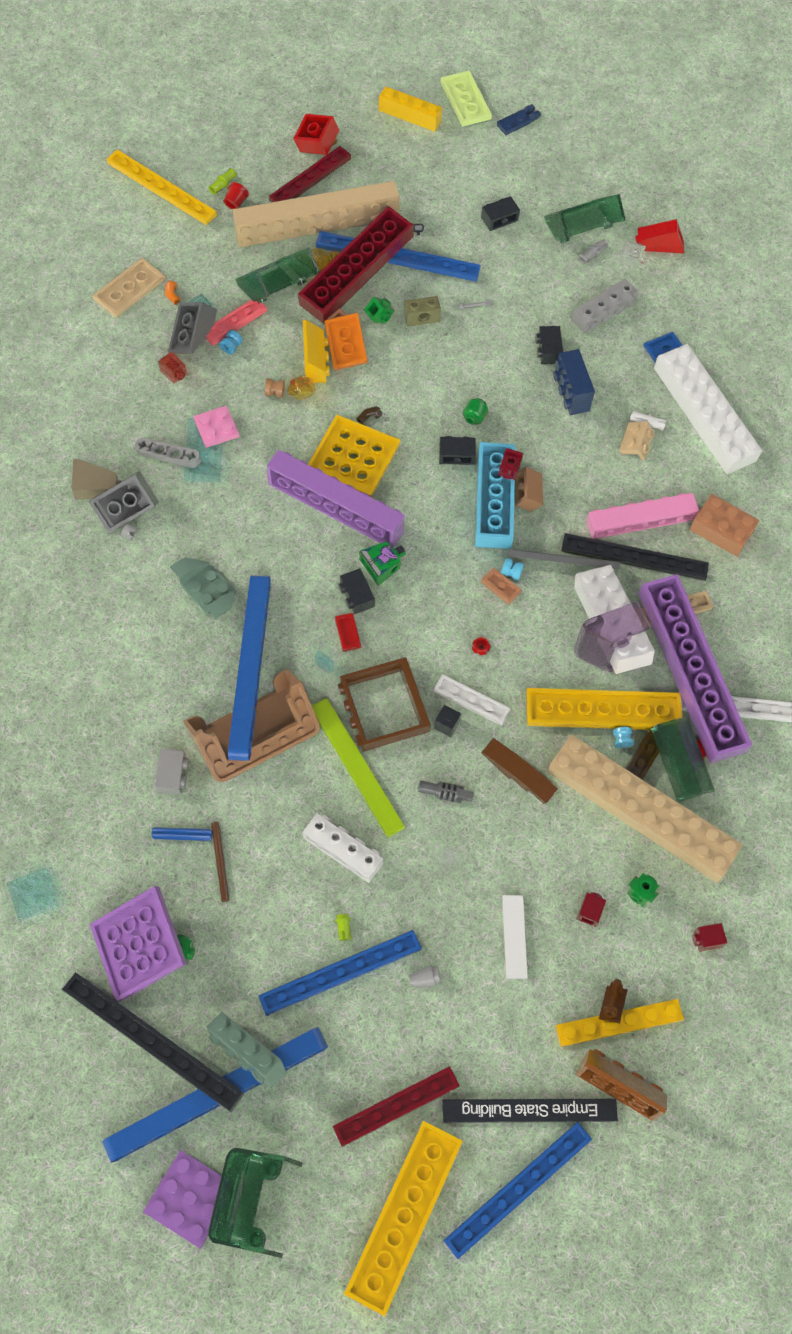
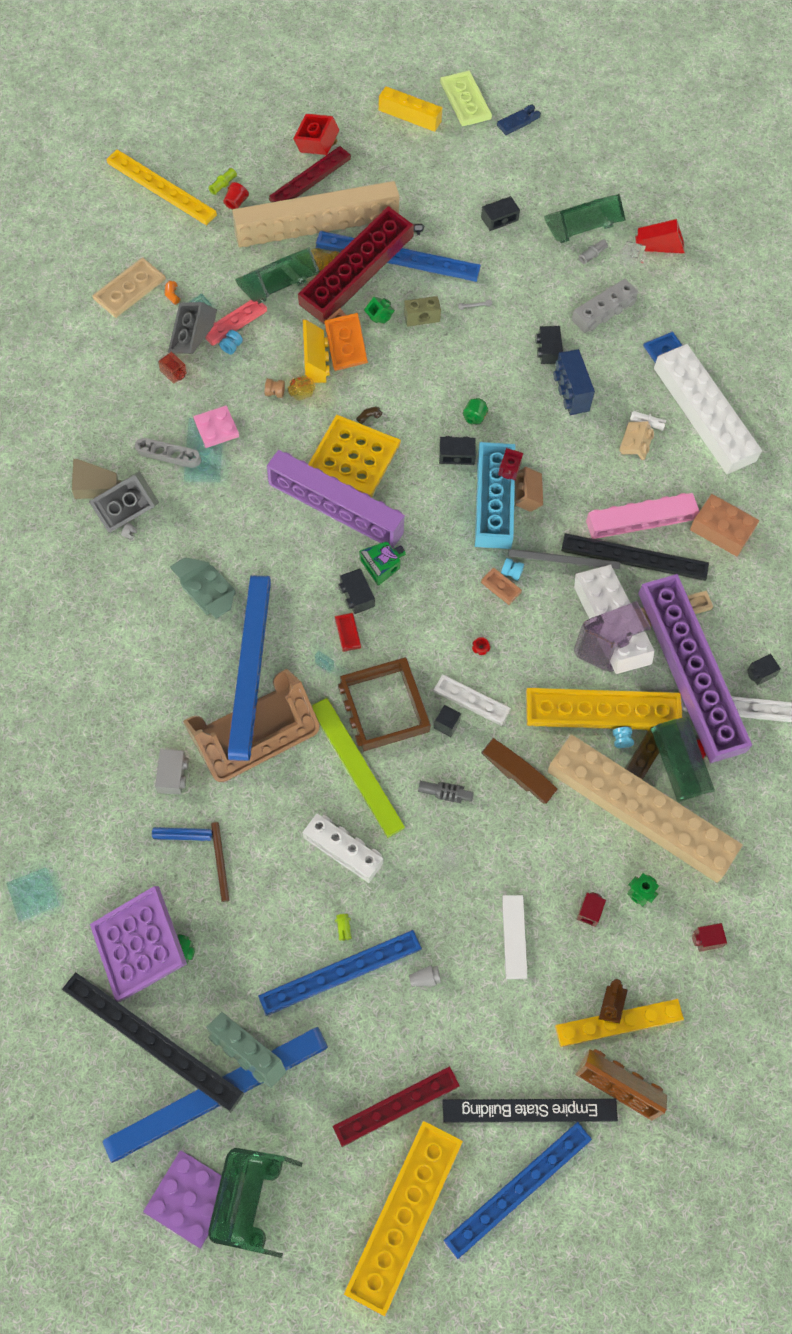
(763, 669): none -> black brick

